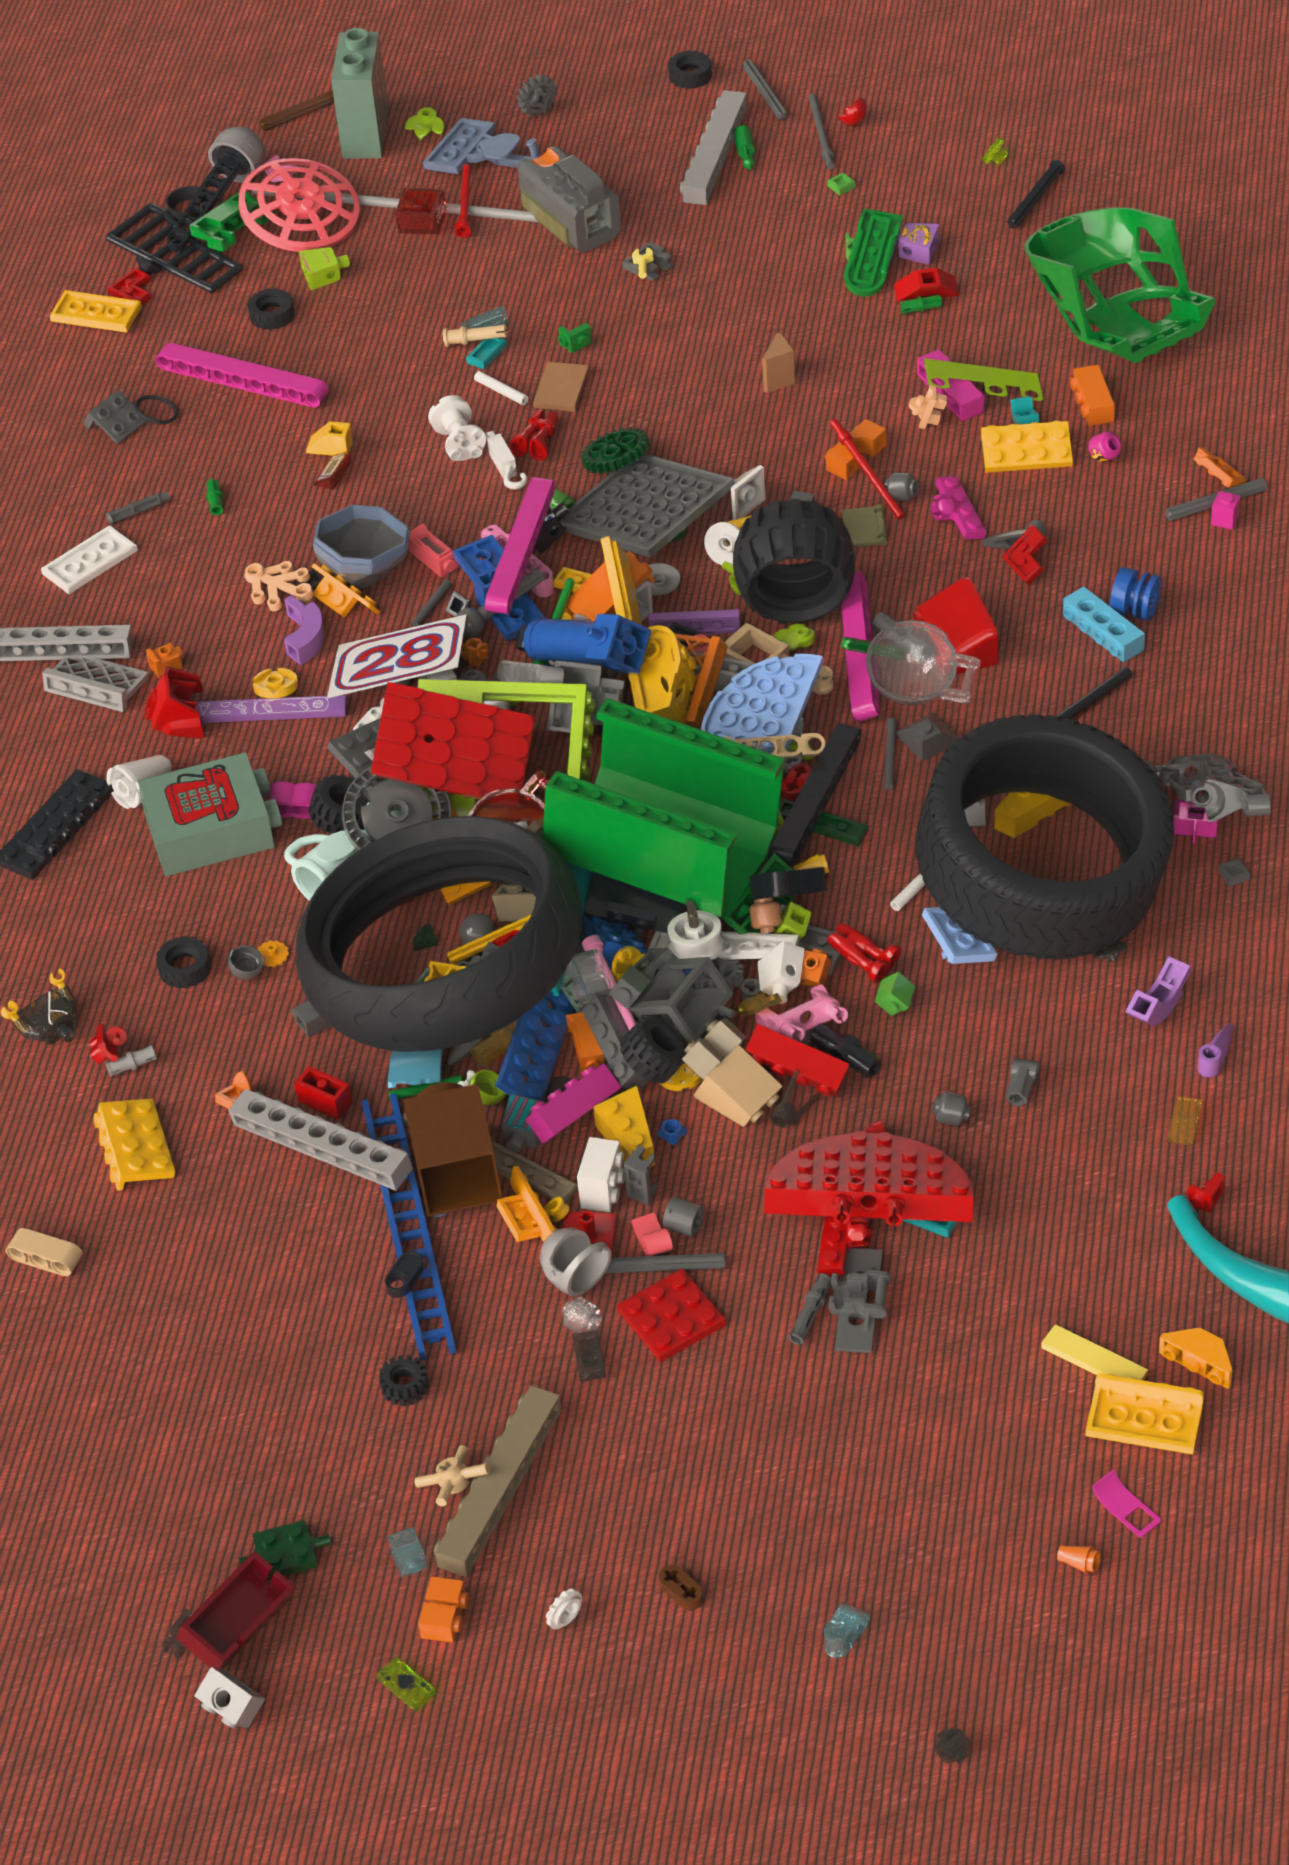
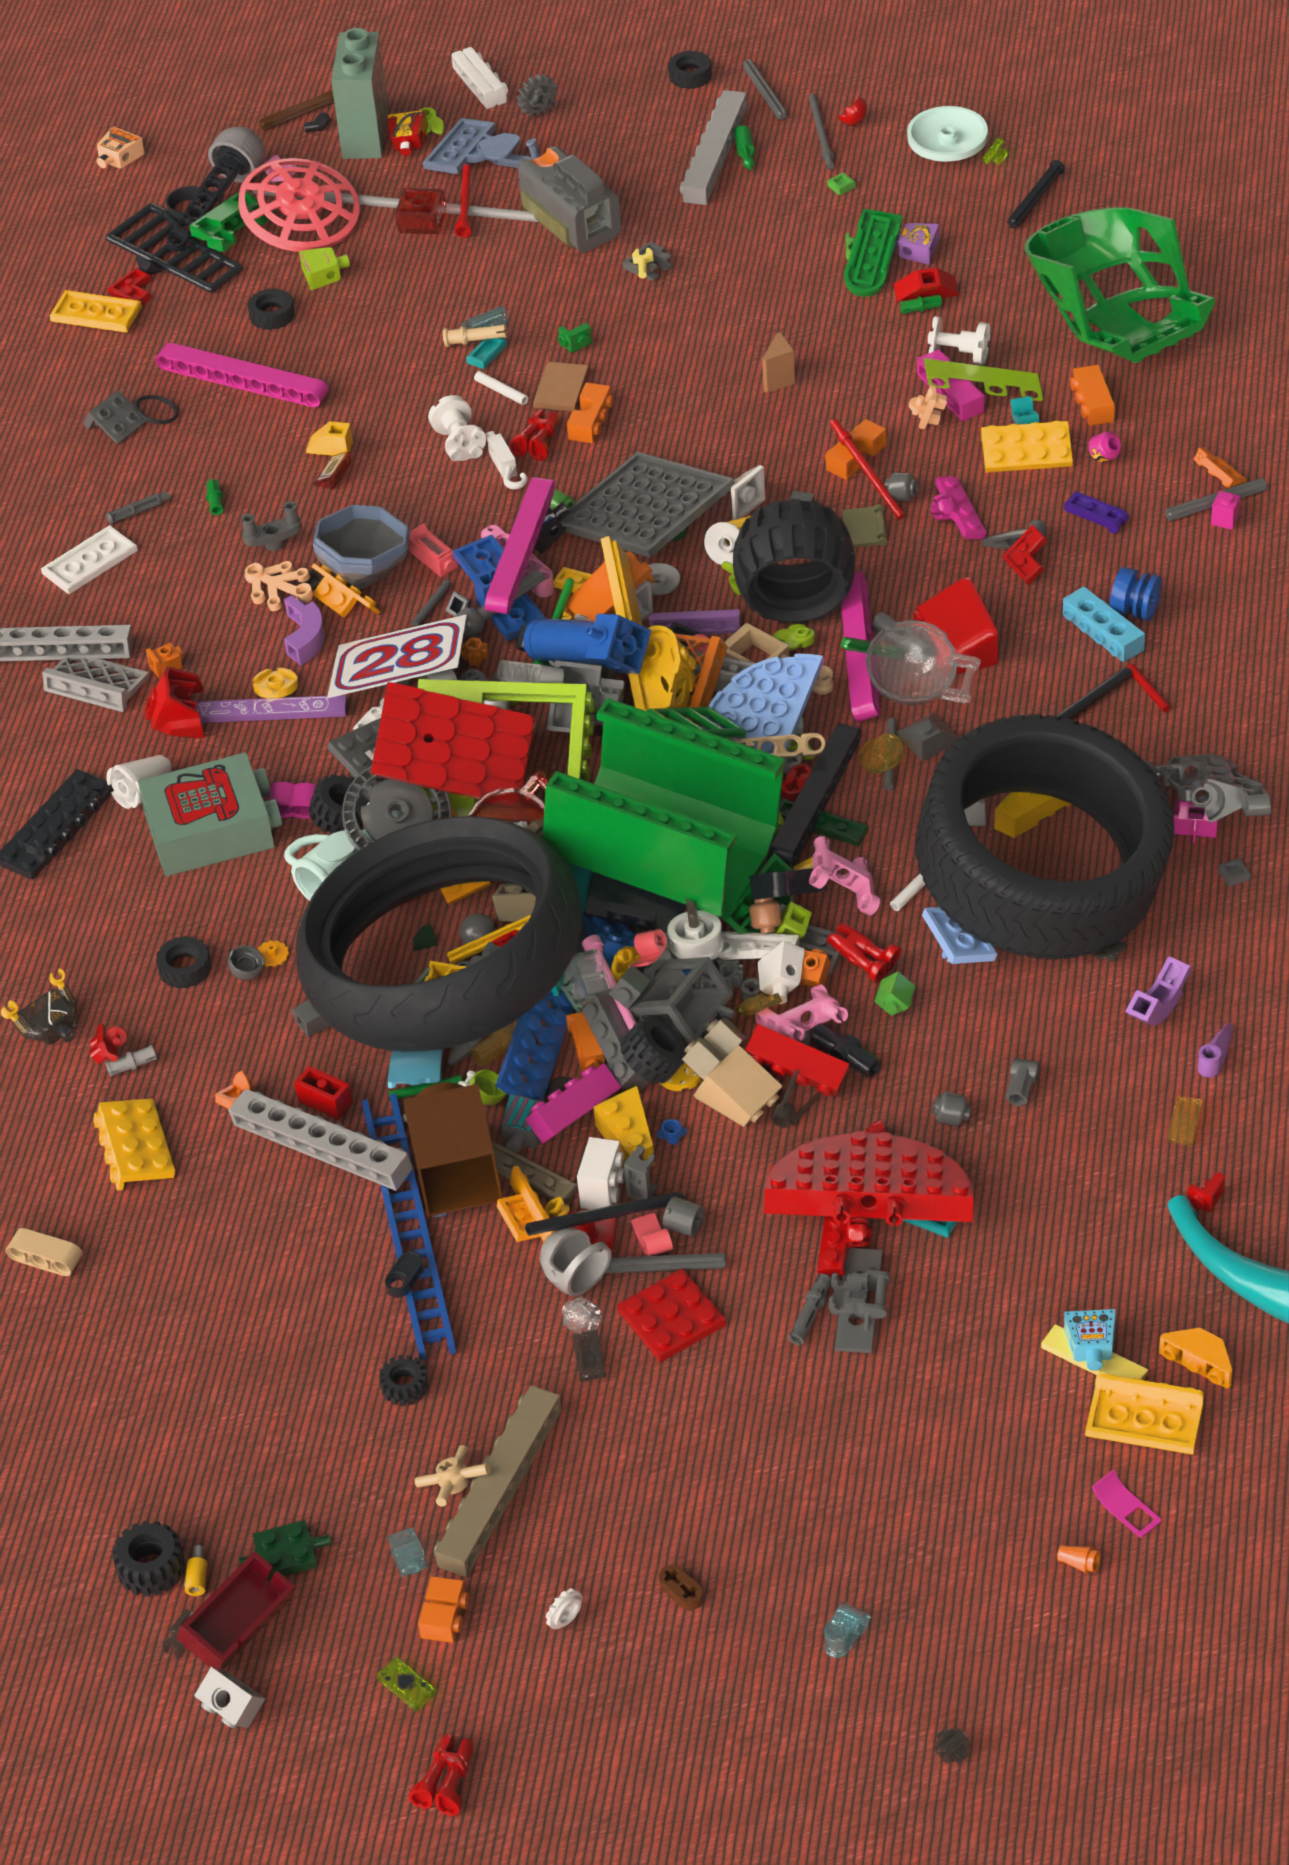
(119, 148): none -> light nougat torso
(153, 1575): none -> black tyre
(196, 1573): none -> yellow piece
(274, 532): none -> dark grey connector
(318, 124): none -> black arm
(407, 130): none -> red torso
(456, 1765): none -> red piece
(479, 77): none -> white brick
(594, 404): none -> orange arch
(600, 1214): none -> black piece
(615, 450): dark green gear -> none
(649, 946): none -> coral panel
(698, 715): none -> green bar
(857, 879): none -> bright pink connector
(881, 753): none -> clear yellow tile
(947, 133): none -> light aqua dish
(967, 341): none -> white piece
(1090, 1336): none -> medium azure torso
(1096, 511): none -> dark purple plate
(1149, 689): none -> red bar

